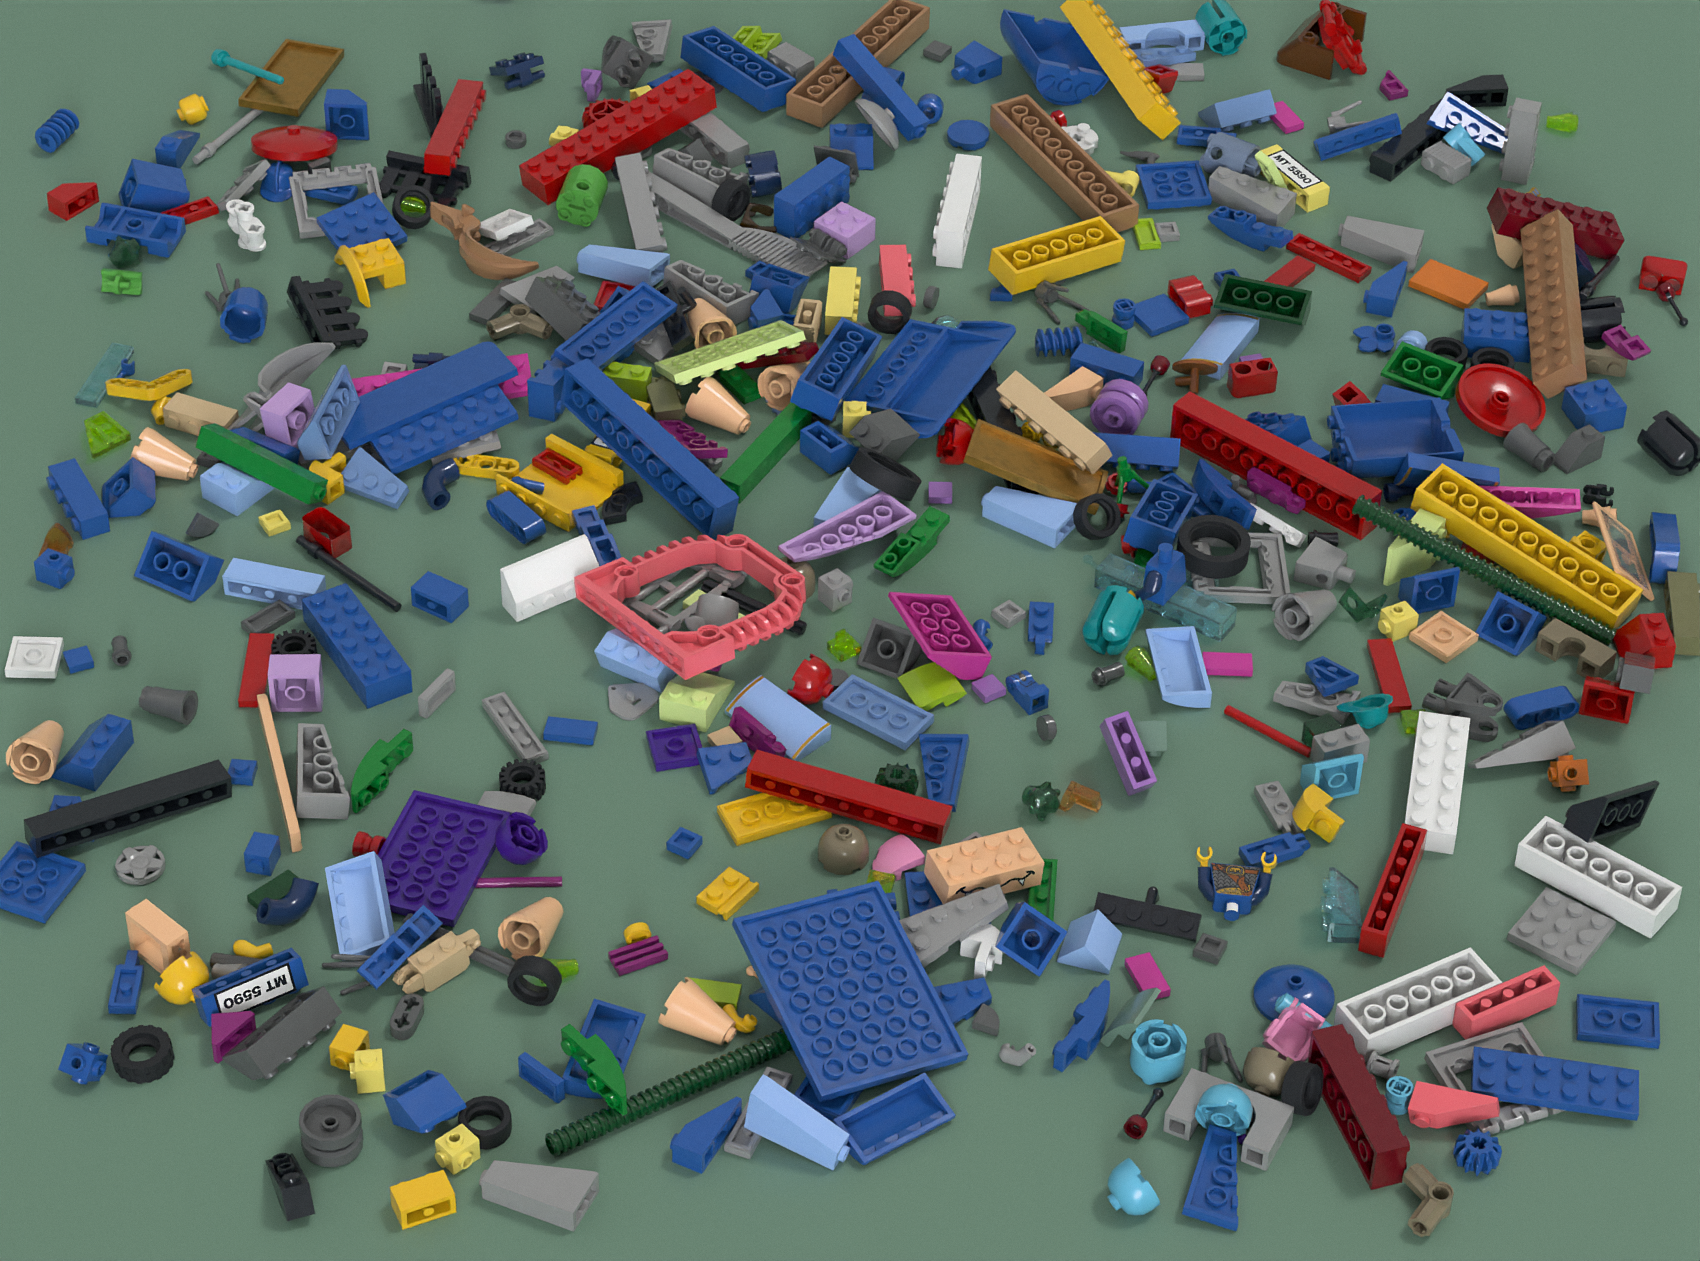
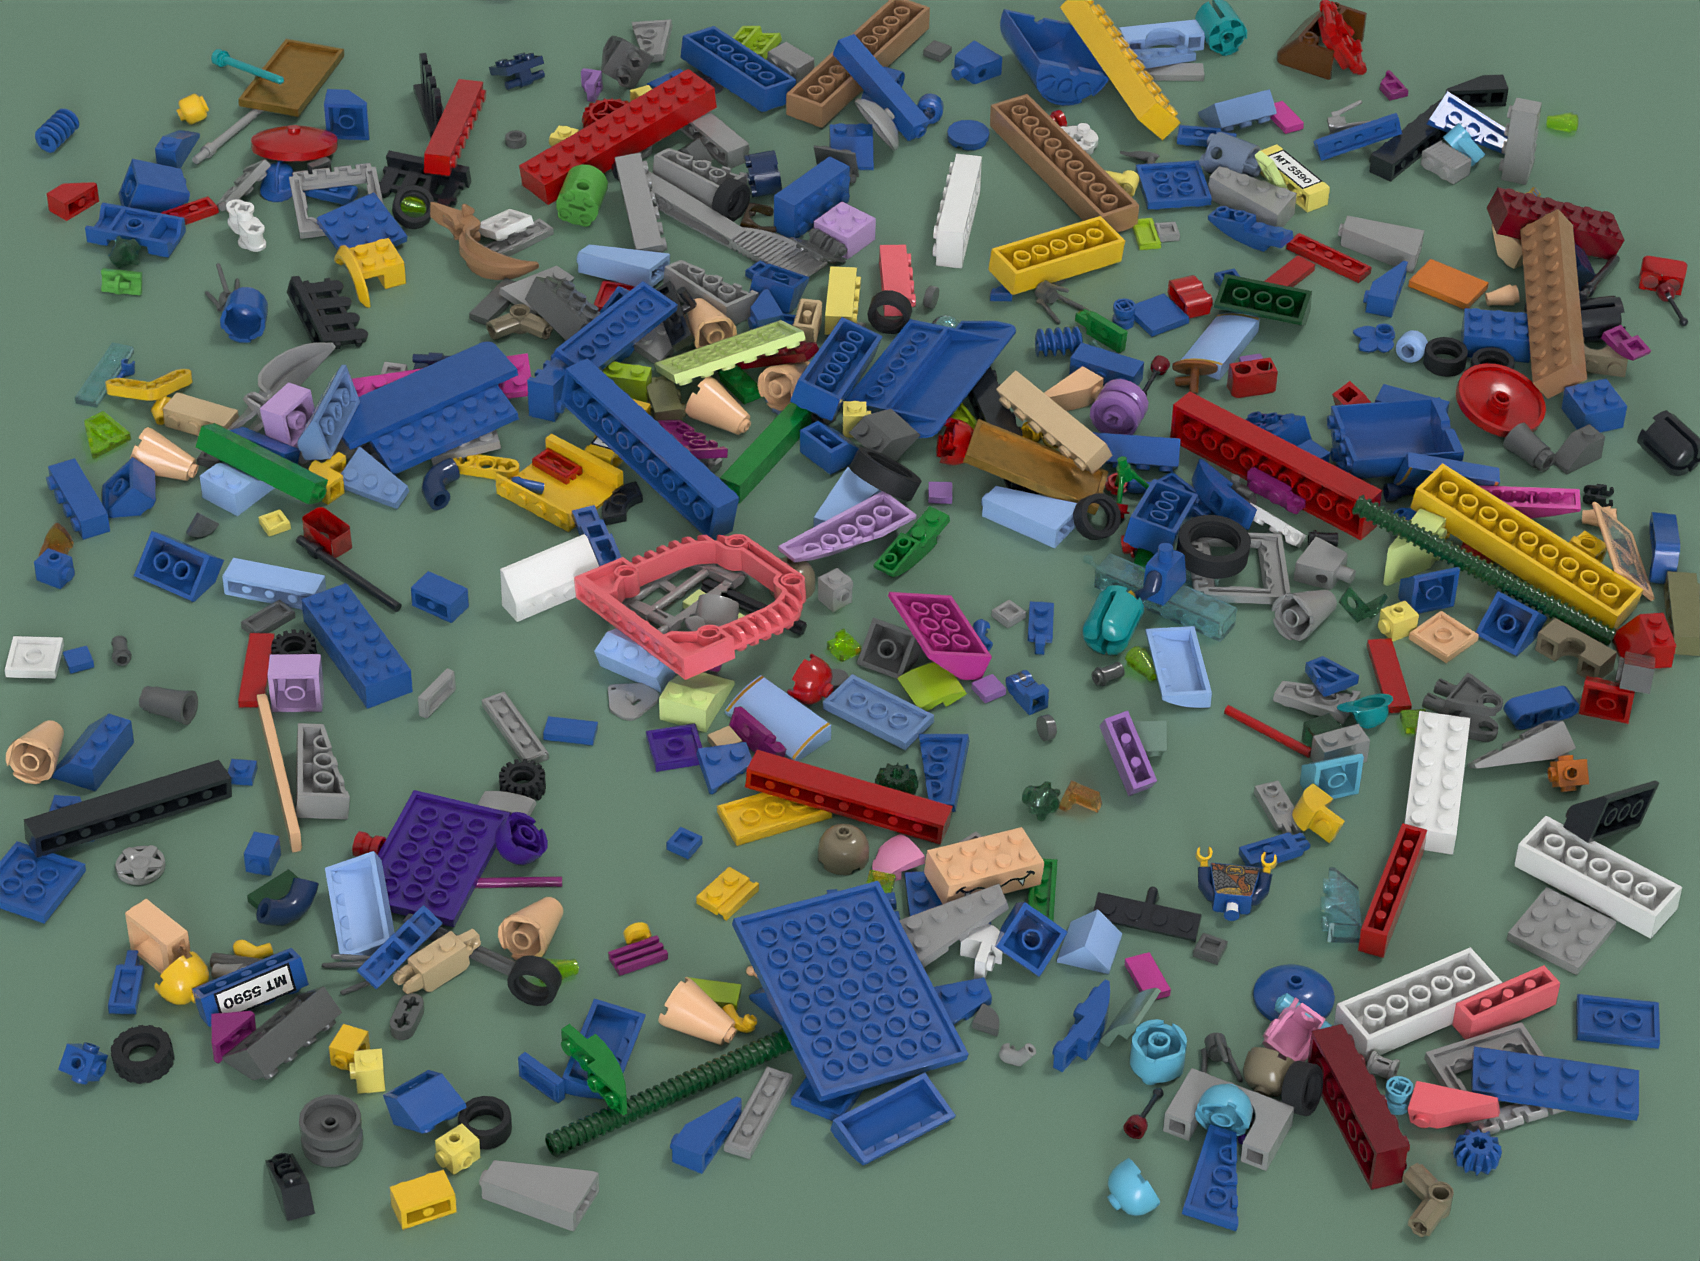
(373, 770): green slope -> none
(516, 517): blue beam -> none
(794, 1124): light blue slope -> none
(1163, 77): red slope -> none
(1228, 663): dark pink tile -> none
(1423, 371): green slope -> none

